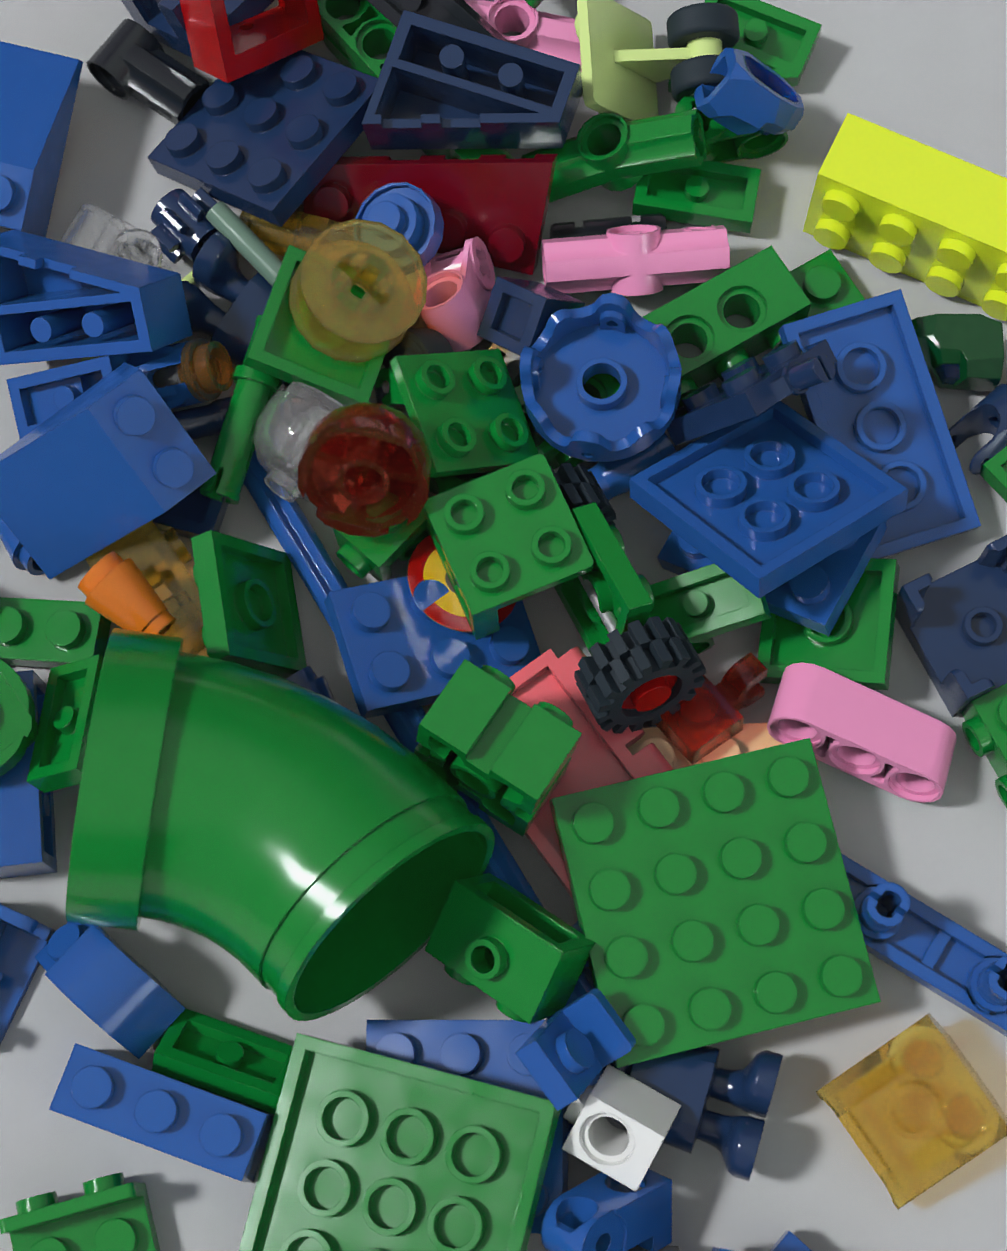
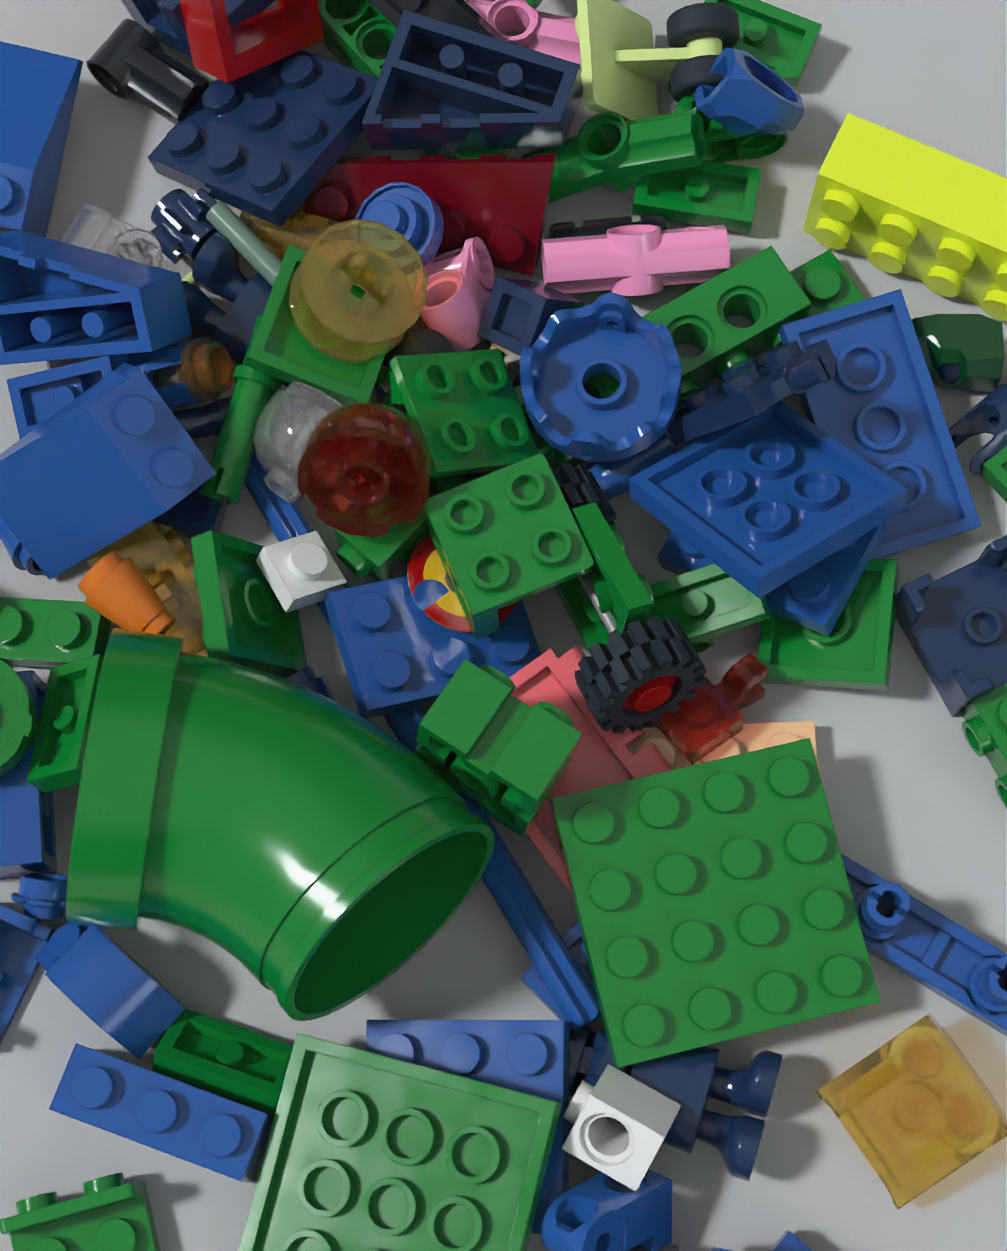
(42, 894): none -> blue plate
(300, 570): none -> white plate
(508, 948): green brick -> none
(575, 1047): blue bracket -> none
(863, 732): bright pink beam -> none

